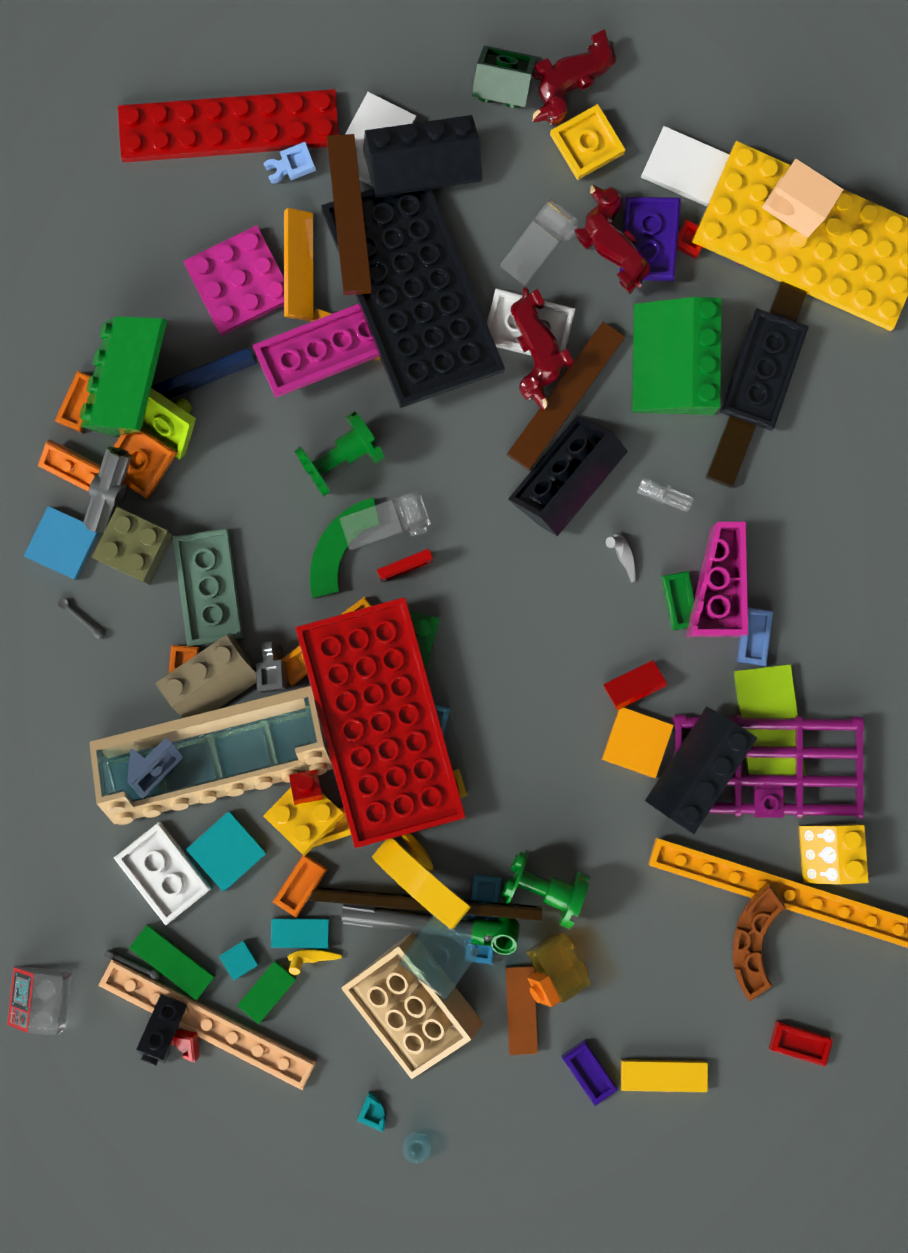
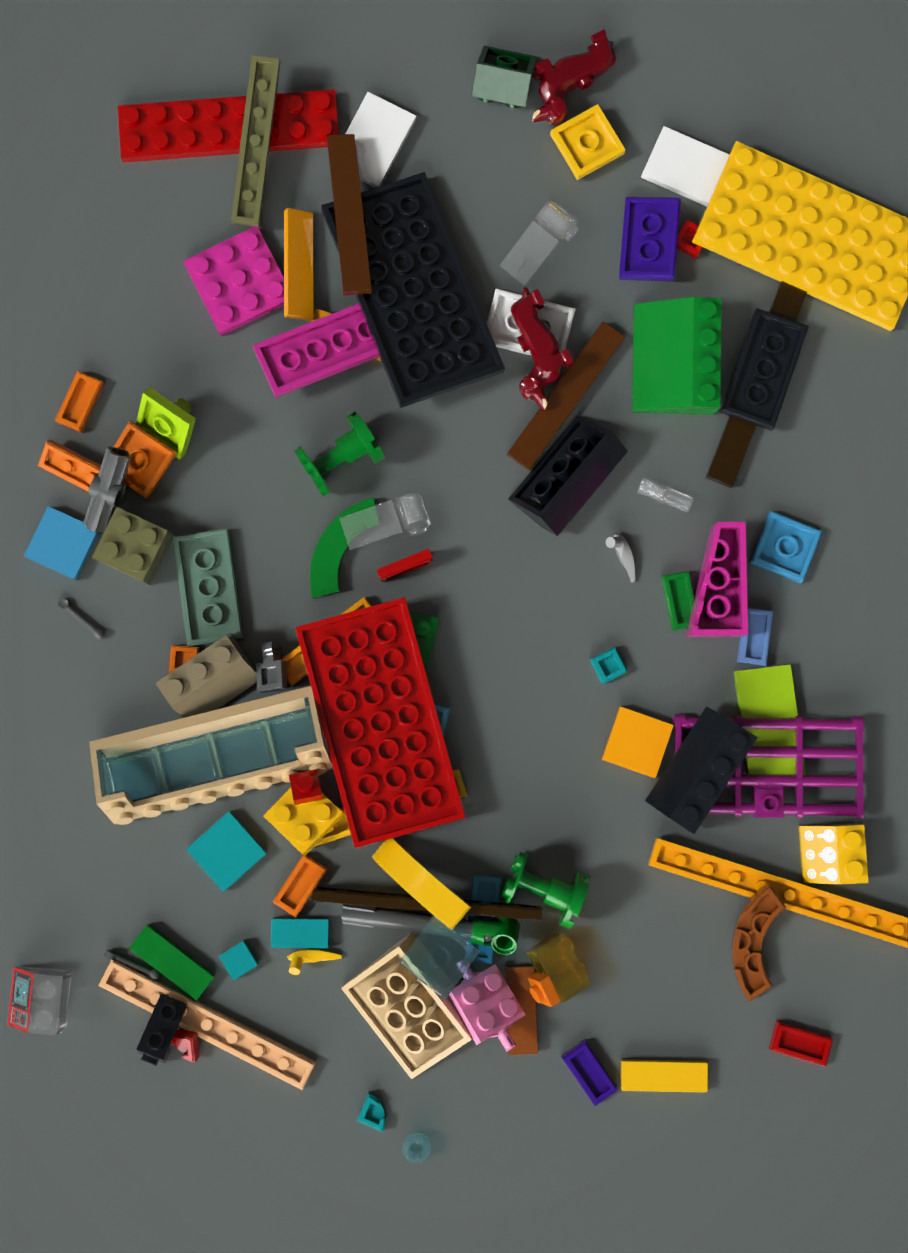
(122, 375): green slope -> none
(149, 771): sand blue slope -> none
(162, 873): white tile -> none
(205, 374): dark blue tile -> none
(255, 141): none -> olive plate
(266, 992): green tile -> none
(294, 162): light blue plate -> none
(418, 851): yellow bar -> none
(423, 156): black slope -> none
(487, 1005): none -> bright pink plate
(608, 665): none -> teal tile
(610, 241): dark red animal -> none
(635, 685): red tile -> none
(785, 547): none -> dark azure tile
(802, 198): light nougat piece -> none

